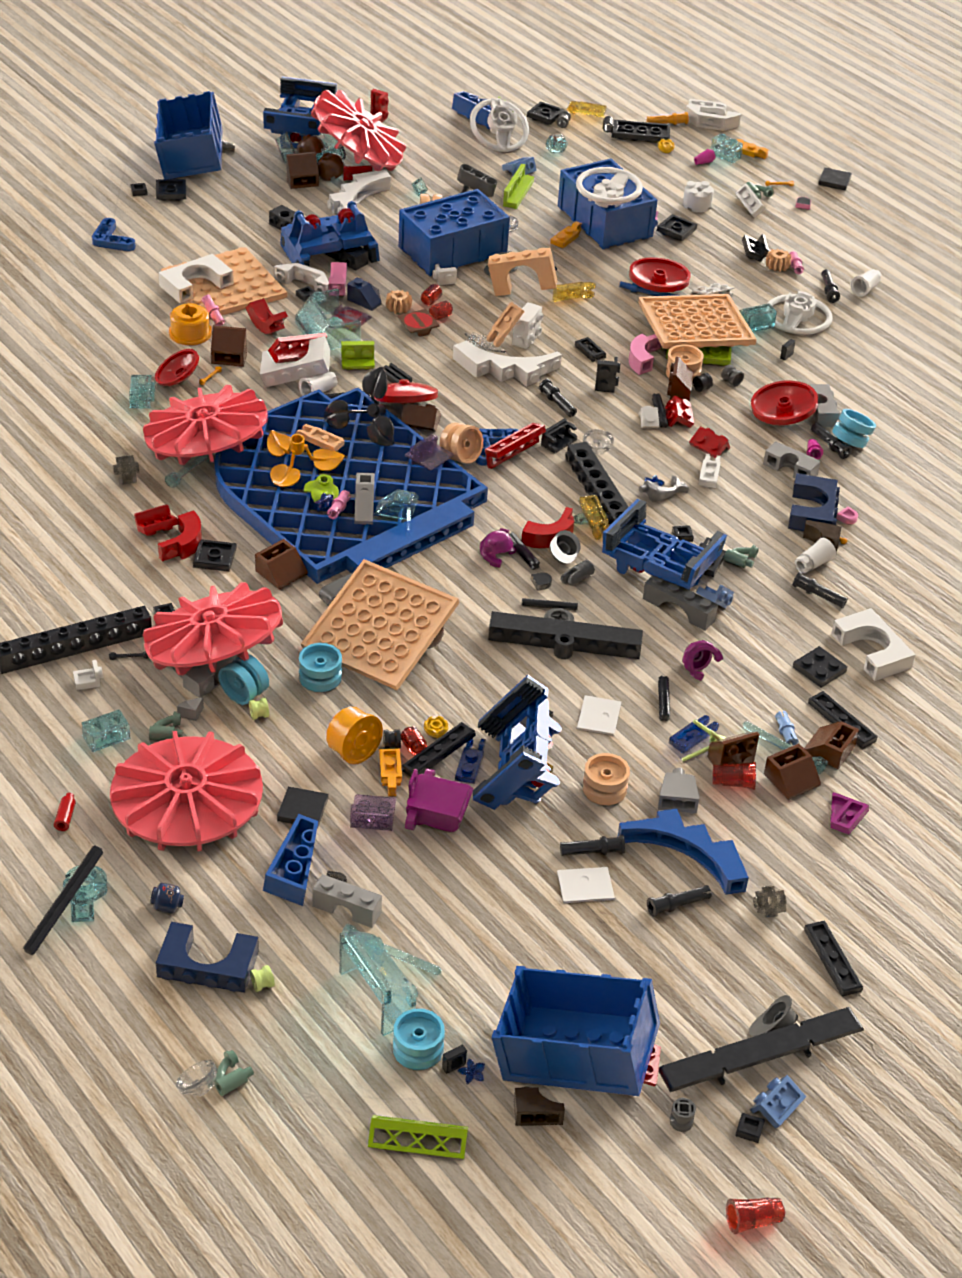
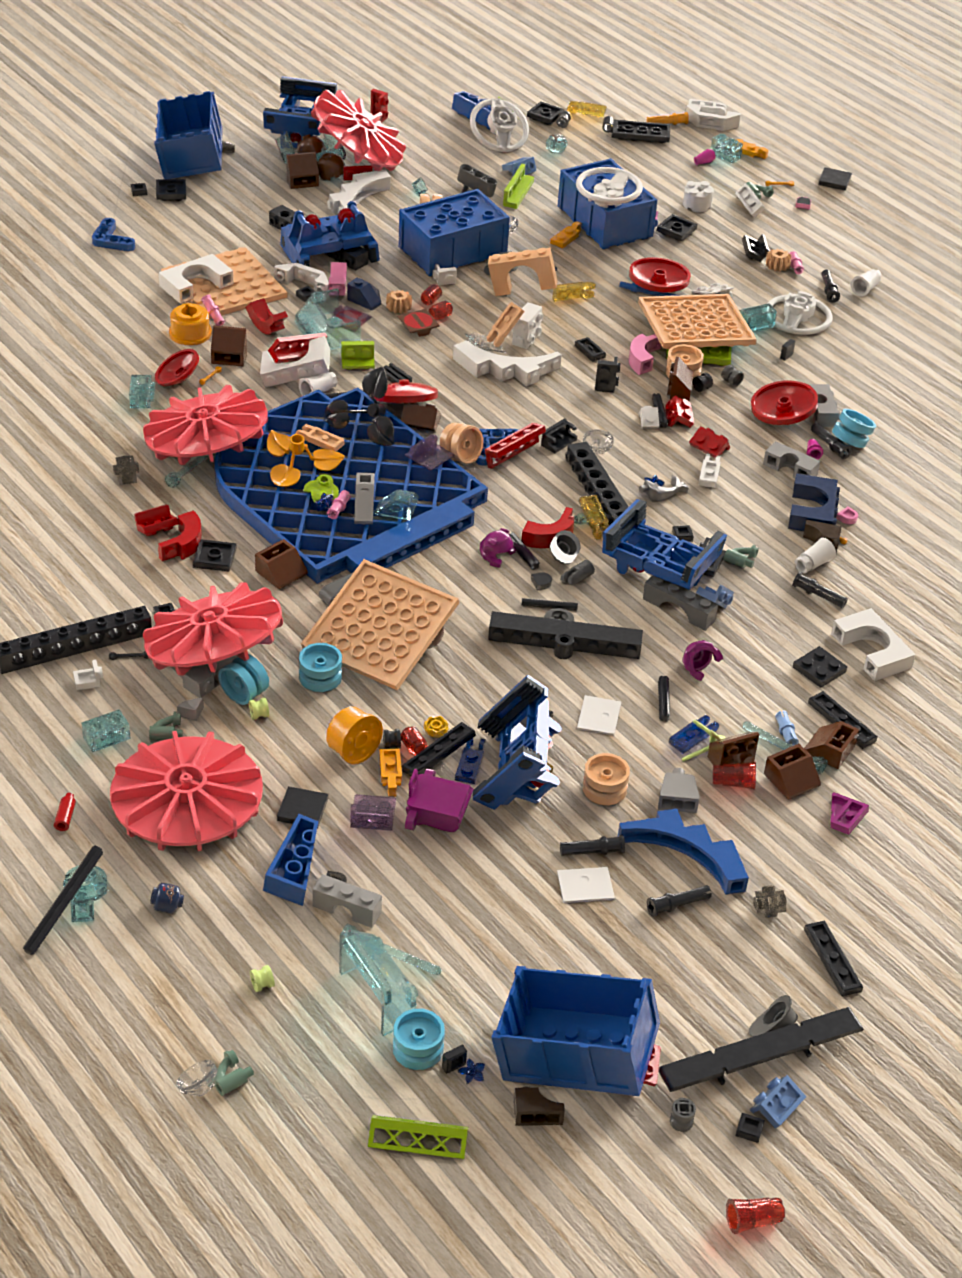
(228, 974): dark blue arch -> none
(553, 394): black pin -> none
(666, 146): yellow plate -> none

